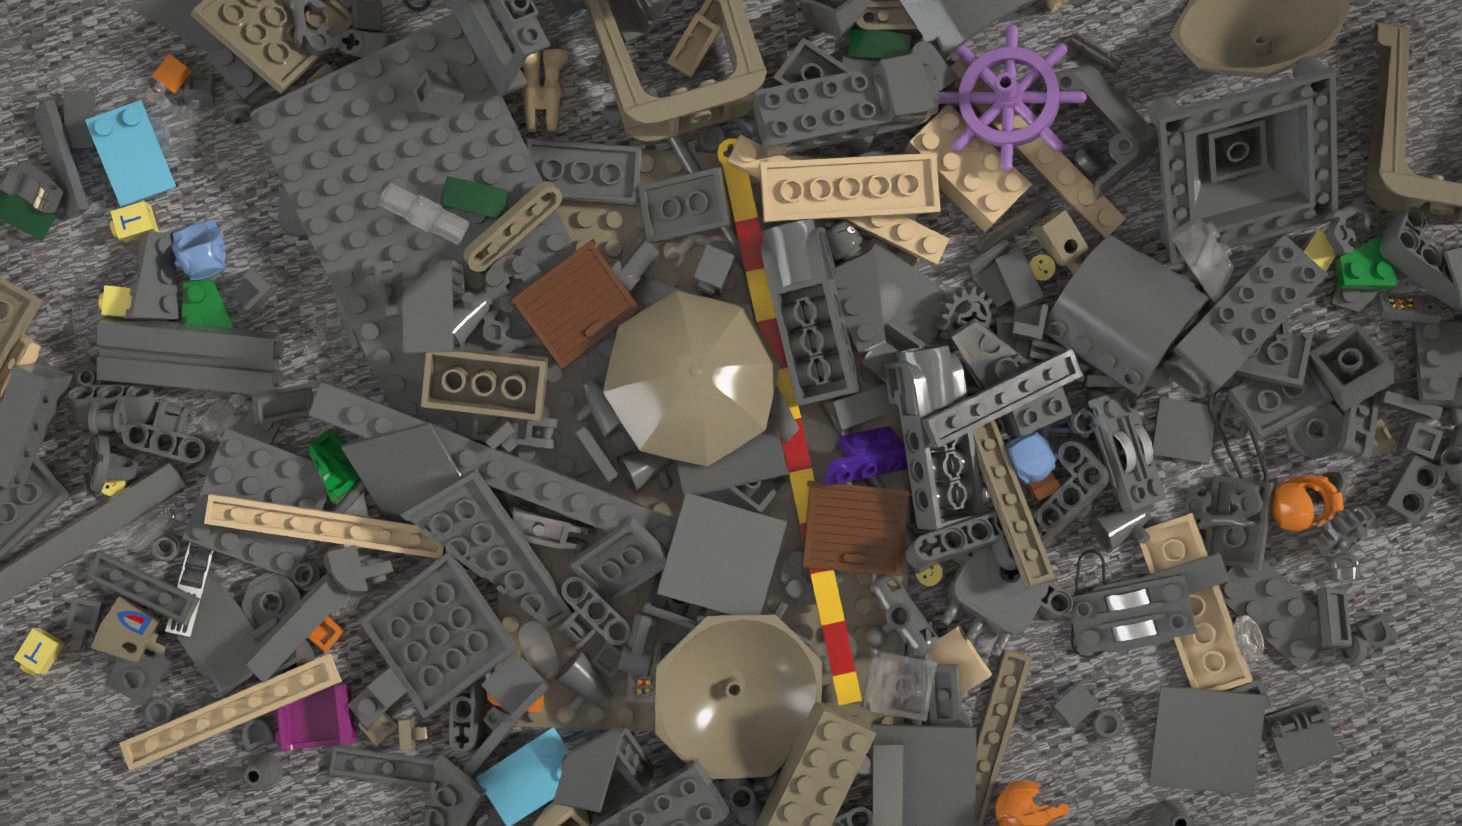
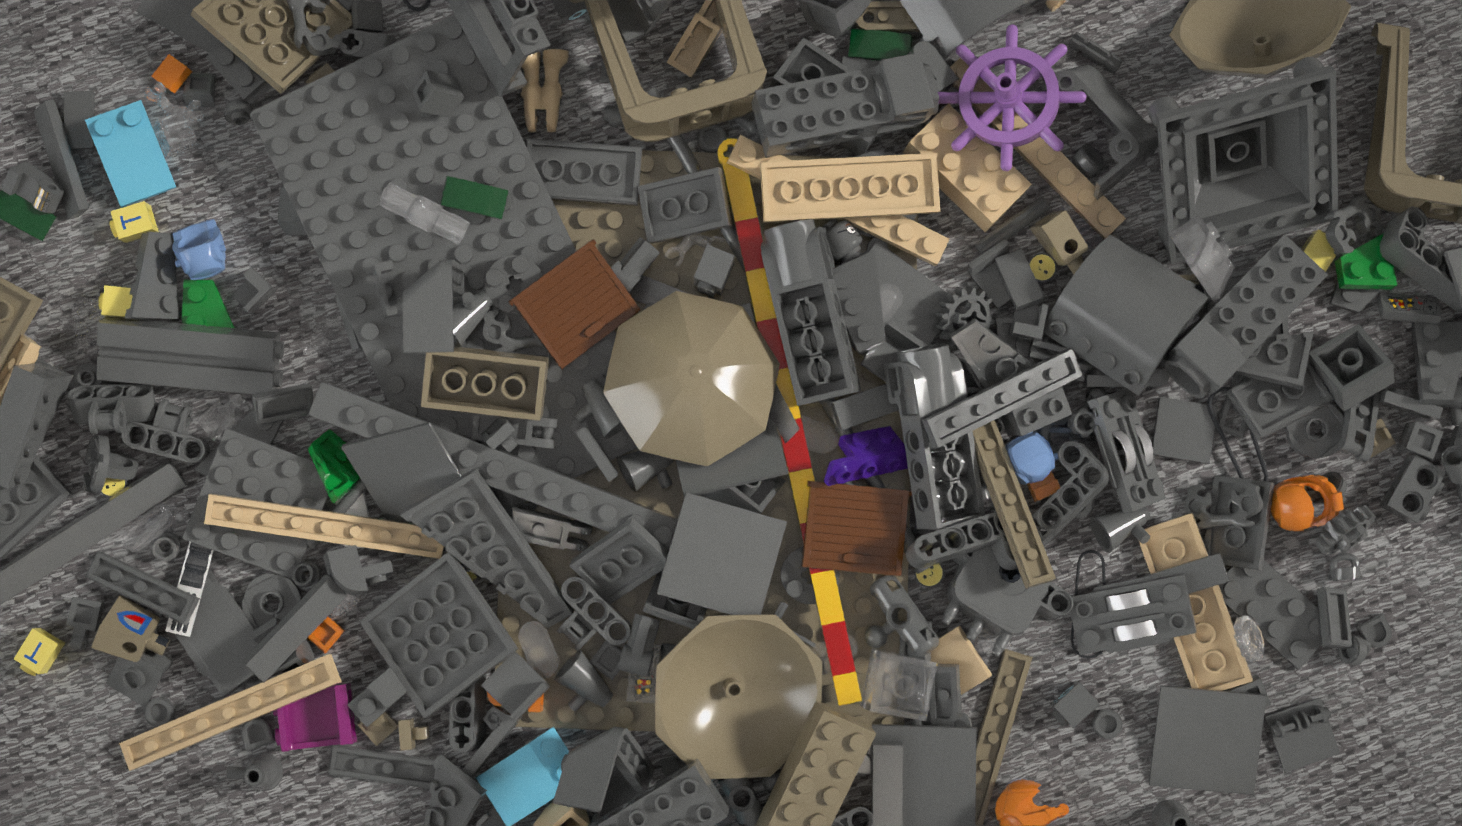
(512, 226): dark tan plate -> none

